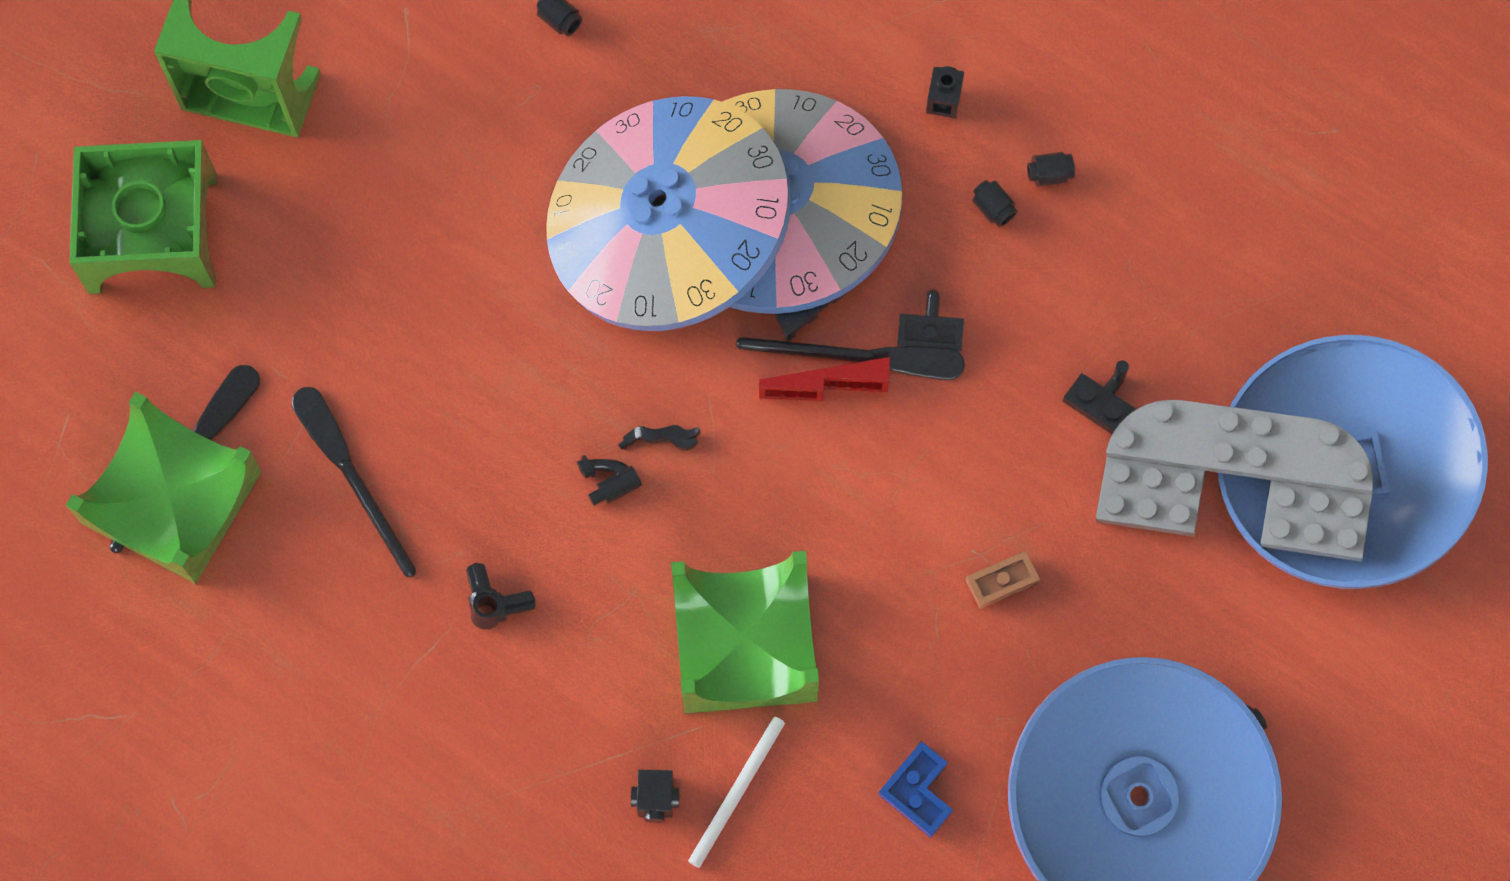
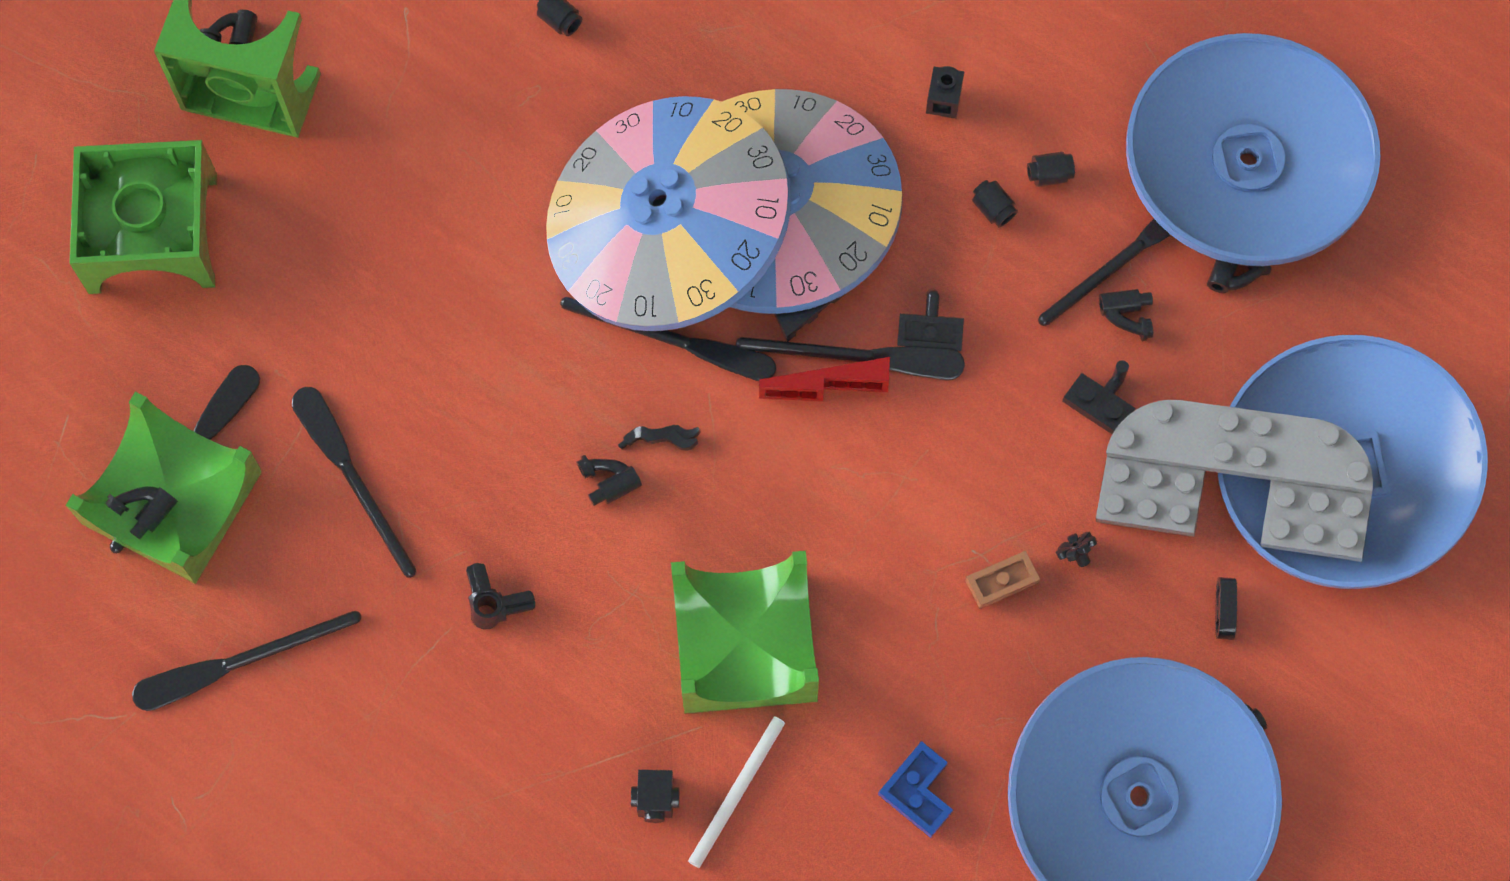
(152, 513): none -> black plant
(185, 680): none -> black piece
(242, 23): none -> black plant
(726, 356): none -> black piece
(1077, 548): none -> black plant
(1116, 303): none -> black plant
(1151, 235): none -> black piece
(1223, 277): none -> black plant
(1226, 608): none -> black beam
(1261, 99): none -> medium blue dish

